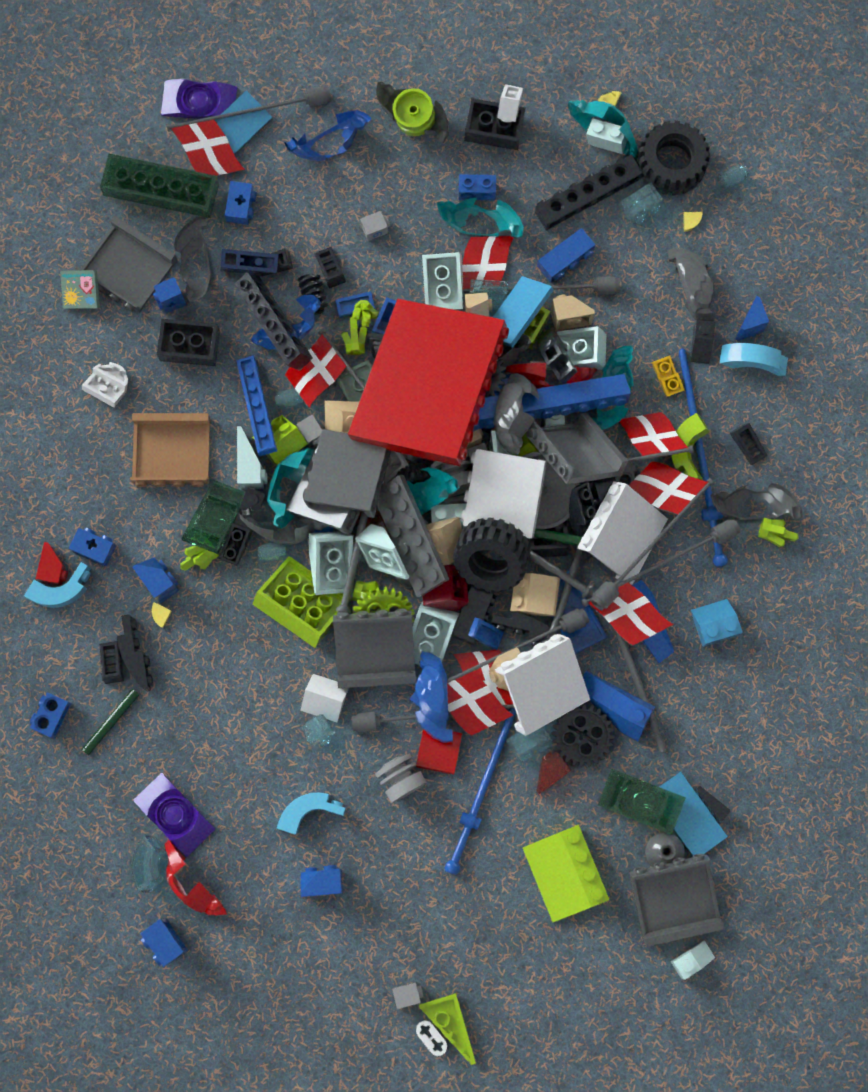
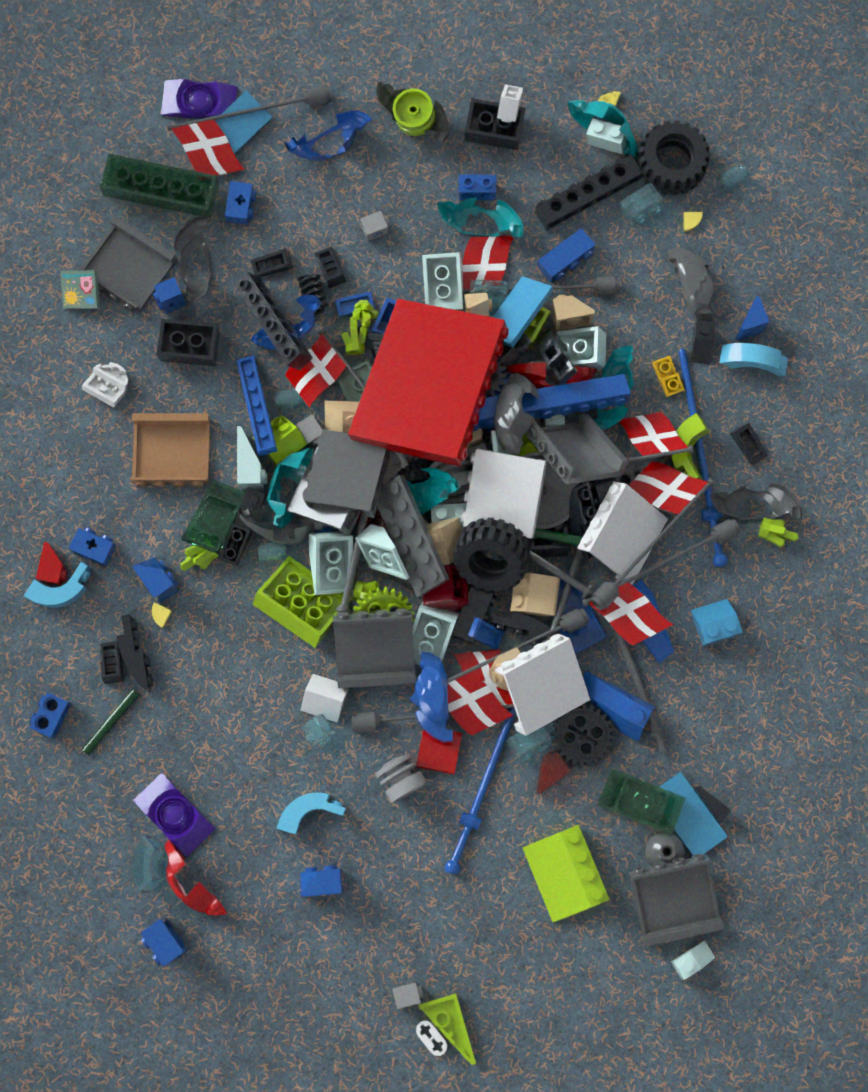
(247, 261): dark blue slope -> none

